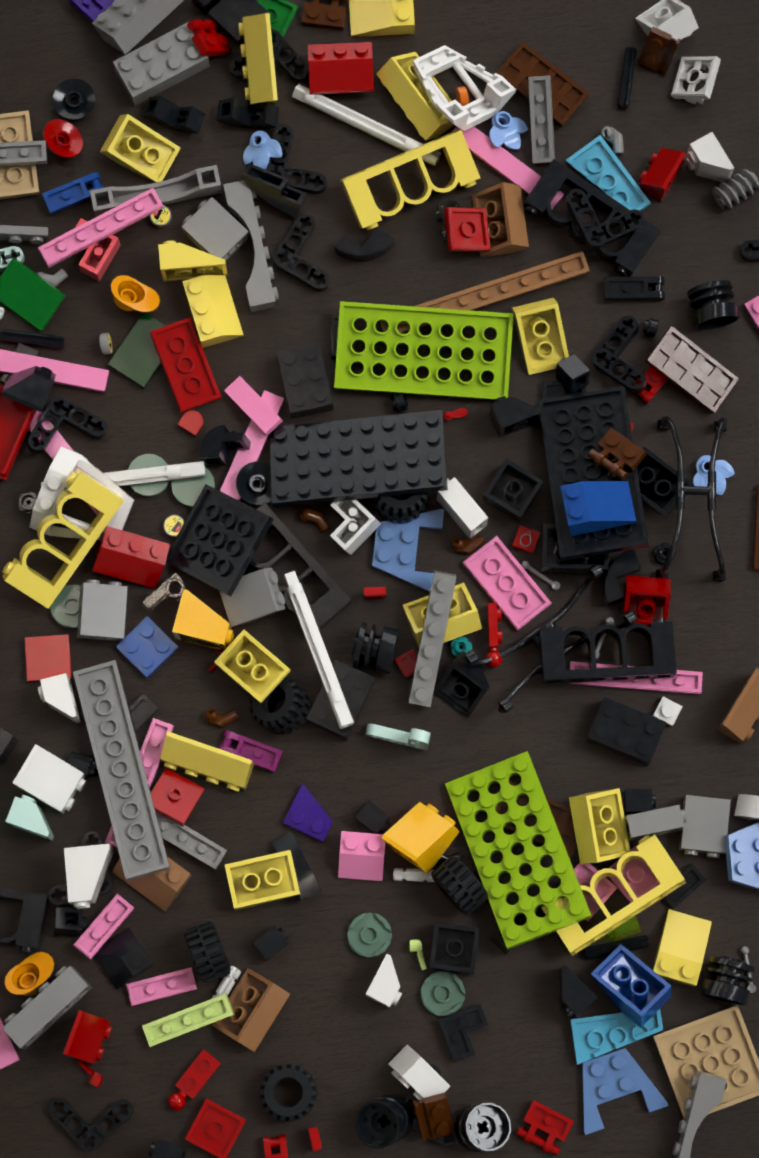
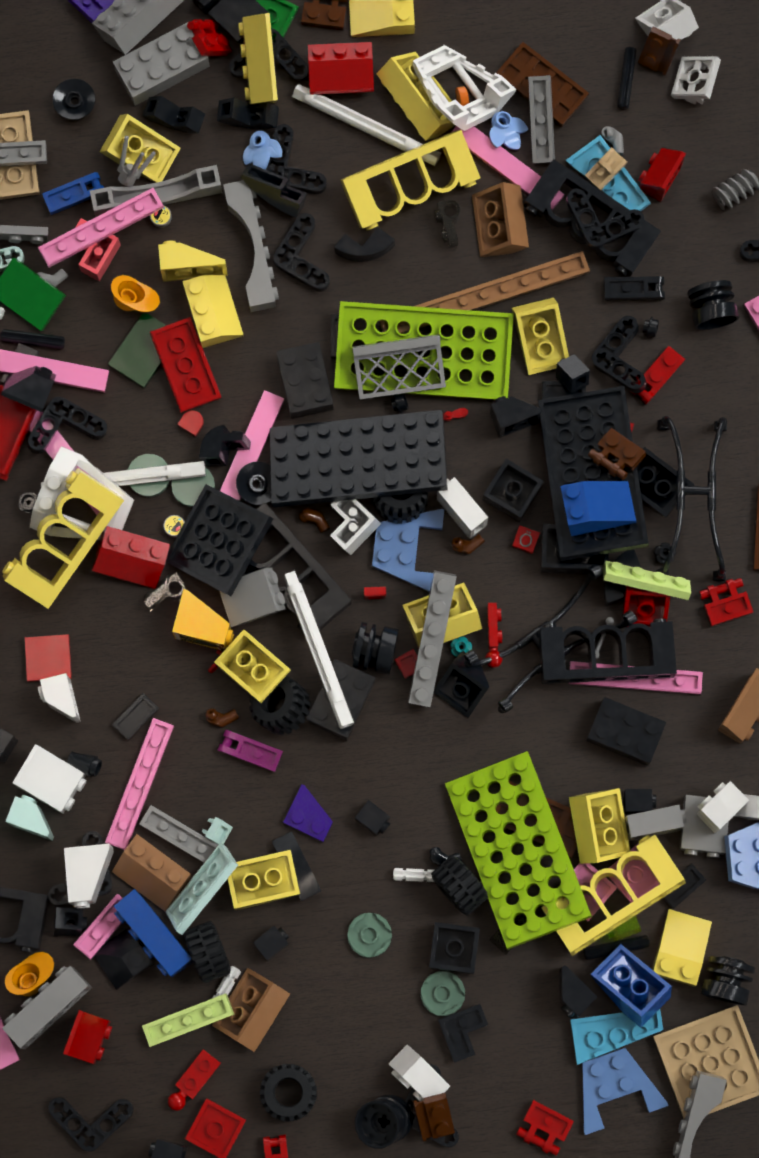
(63, 138): red dish -> none
(67, 615): sand green tile -> none
(95, 1078): red hand -> none
(102, 611): light grey brick -> none
(105, 343): light grey tile -> none
(121, 770): light grey plate -> none
(130, 172): none -> light grey plant
(147, 647): blue plate -> none
(153, 933): none -> blue slope
(161, 986): bright pink tile -> none
(175, 796): red plate -> none
(201, 888): none -> light aqua tile
(206, 761): light yellow slope -> none
(215, 230): light grey brick -> none
(218, 831): none -> light aqua tile
(253, 405): bright pink tile -> none
(315, 1138): red tile -> none
(361, 856): bright pink slope -> none
(385, 984): white slope -> none
(398, 347): none -> light grey fence
(416, 738): light aqua beam -> none
(416, 946): yellowish green hand -> none
(421, 836): yellow slope -> none
(467, 229): red plate -> none
(494, 1125): wheel -> none
(507, 583): bright pink tile -> none
(555, 585): light grey hinge -> none
(606, 169): none -> tan hips
(646, 580): none -> yellowish green plate
(667, 711): white plate -> none
(691, 369): plate -> none
(709, 159): white slope -> none
(722, 468): light blue plate -> none
(722, 807): none -> white brick
(728, 608): none -> red plate
(745, 950): light grey hinge -> none

